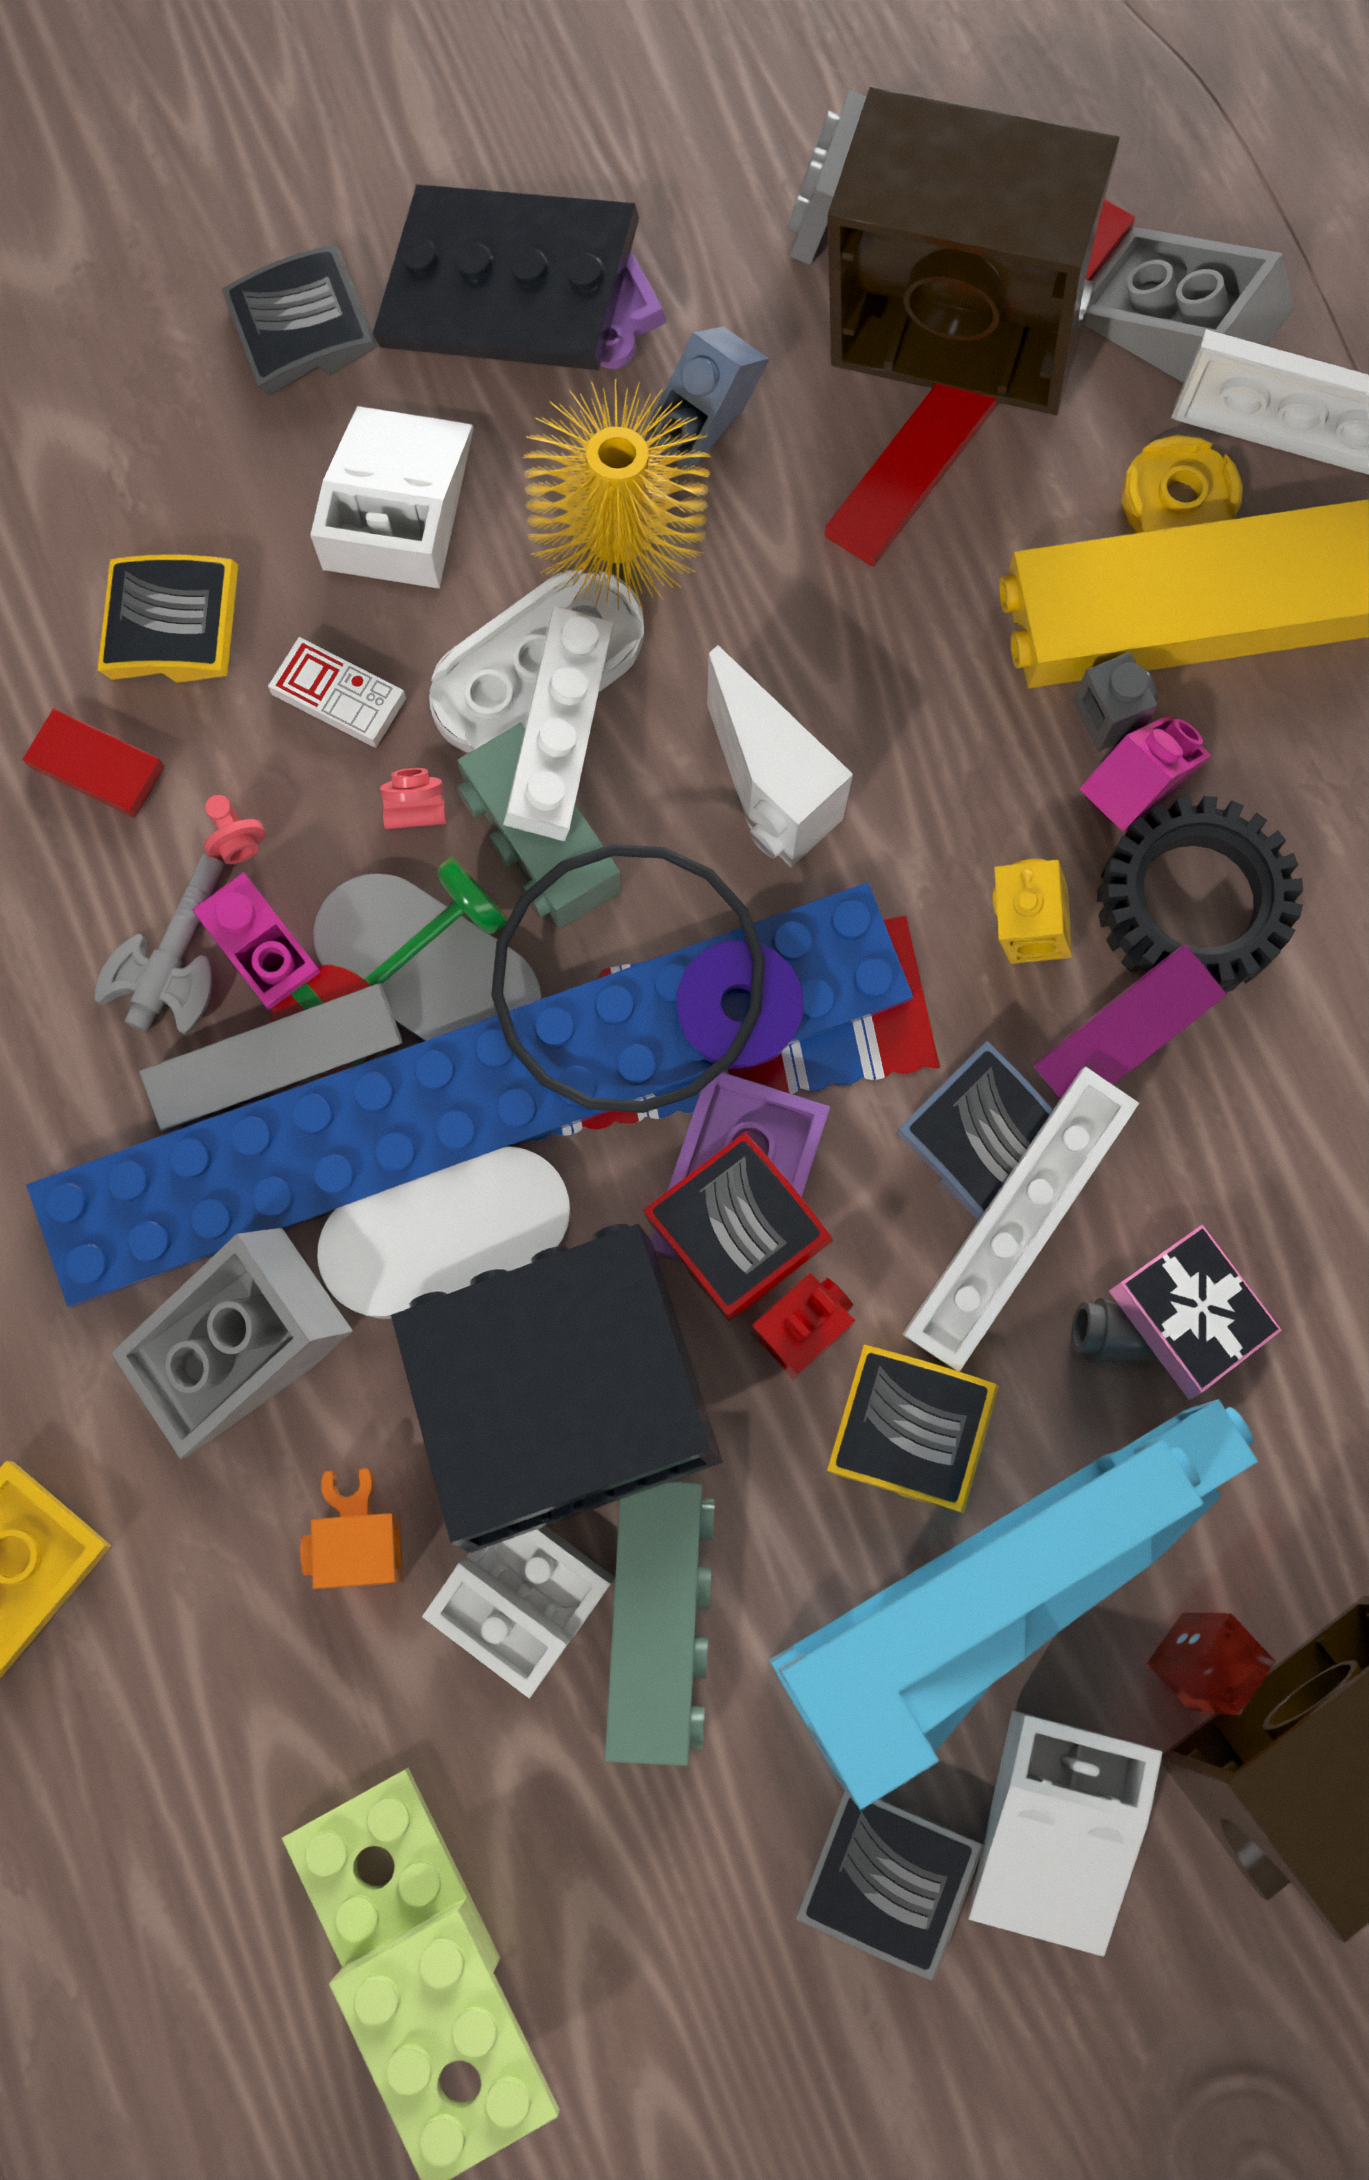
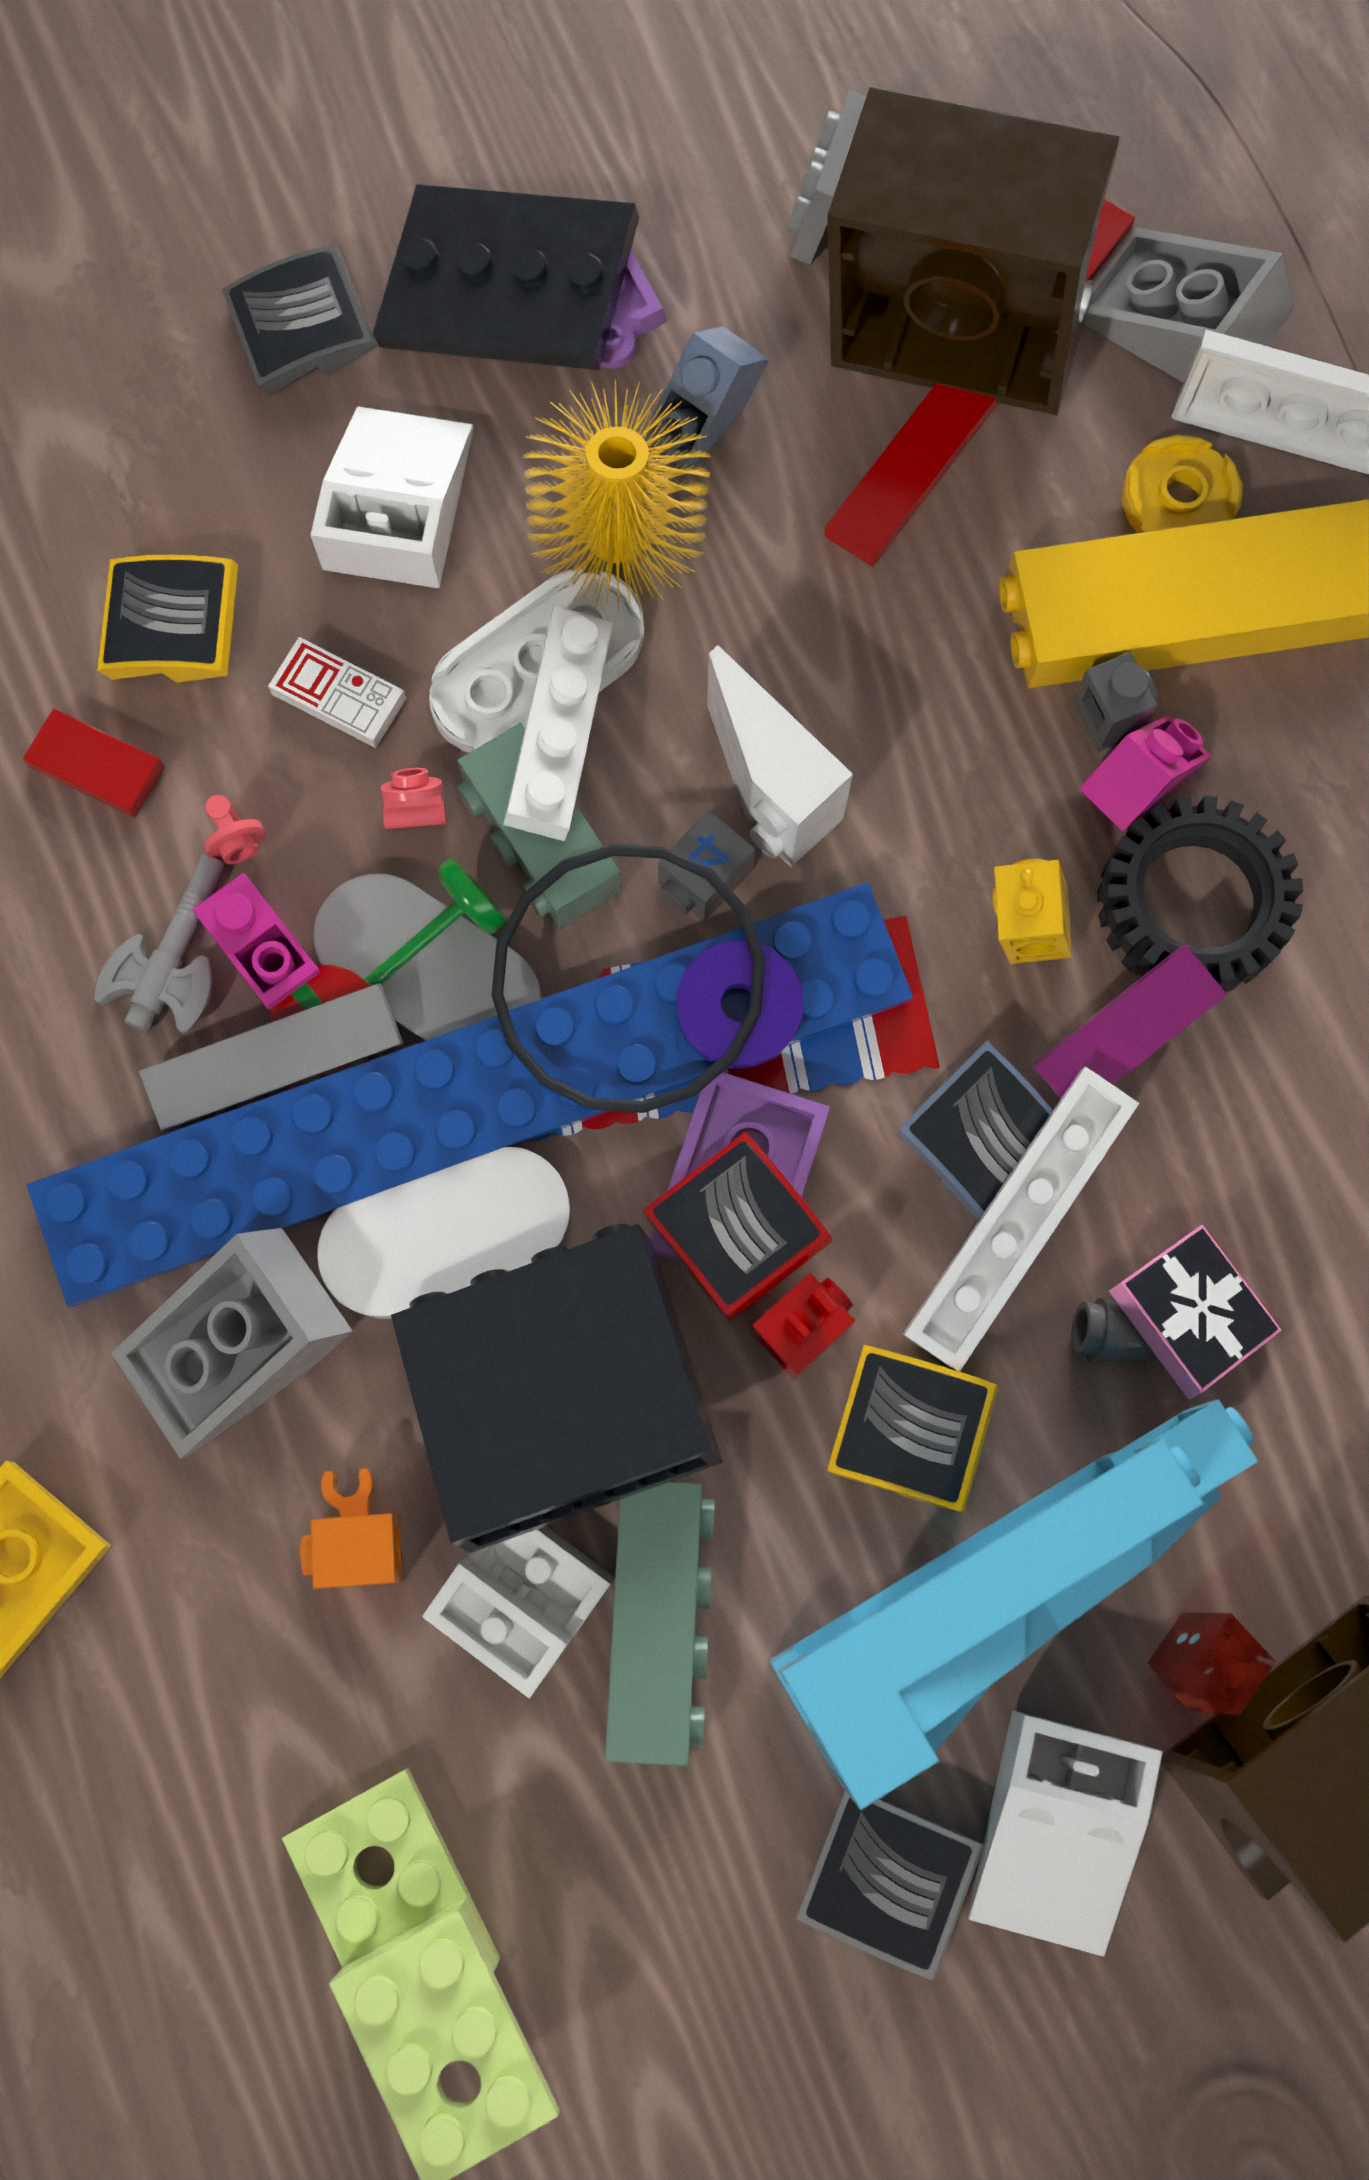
(715, 847): none -> dark grey brick

